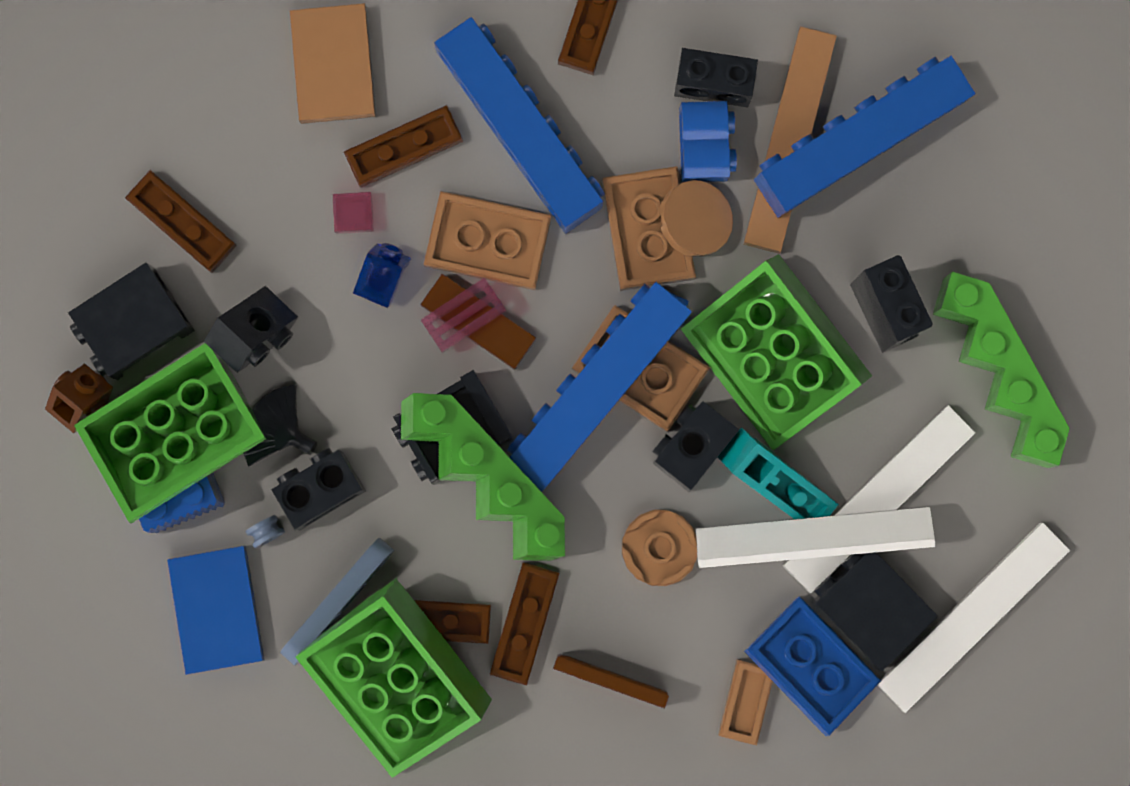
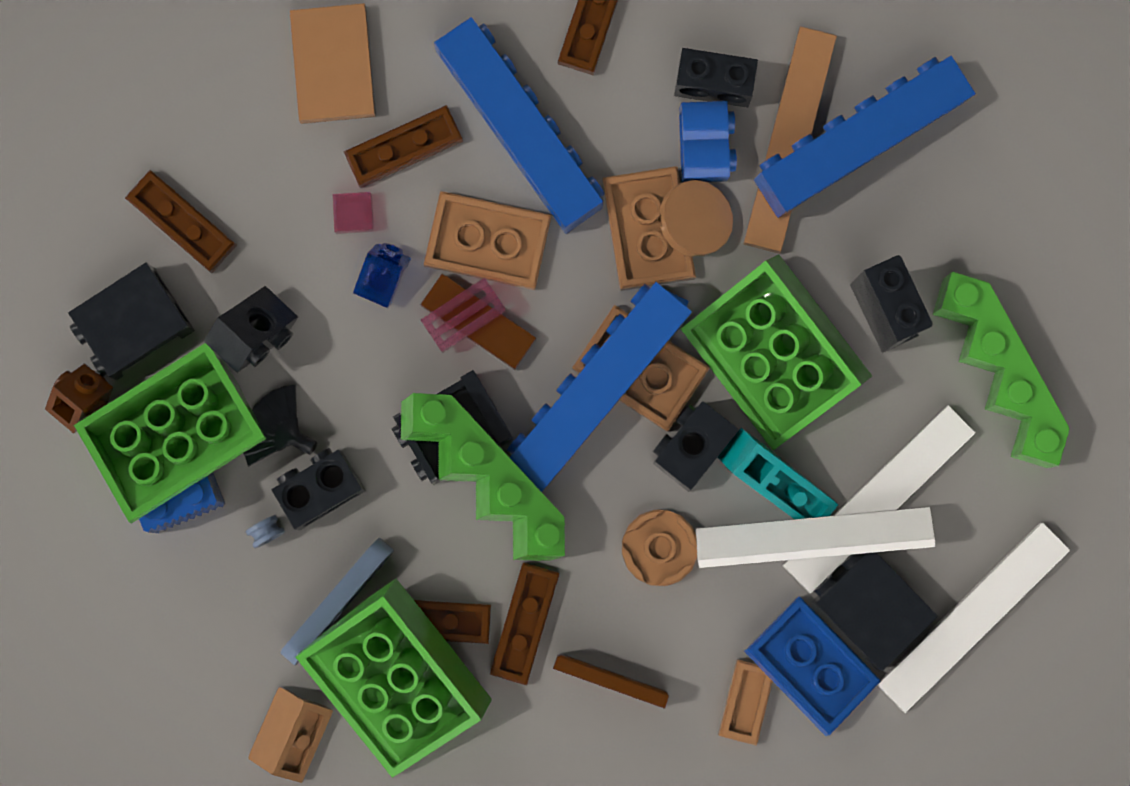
(215, 610): blue tile -> none
(290, 735): none -> medium nougat panel

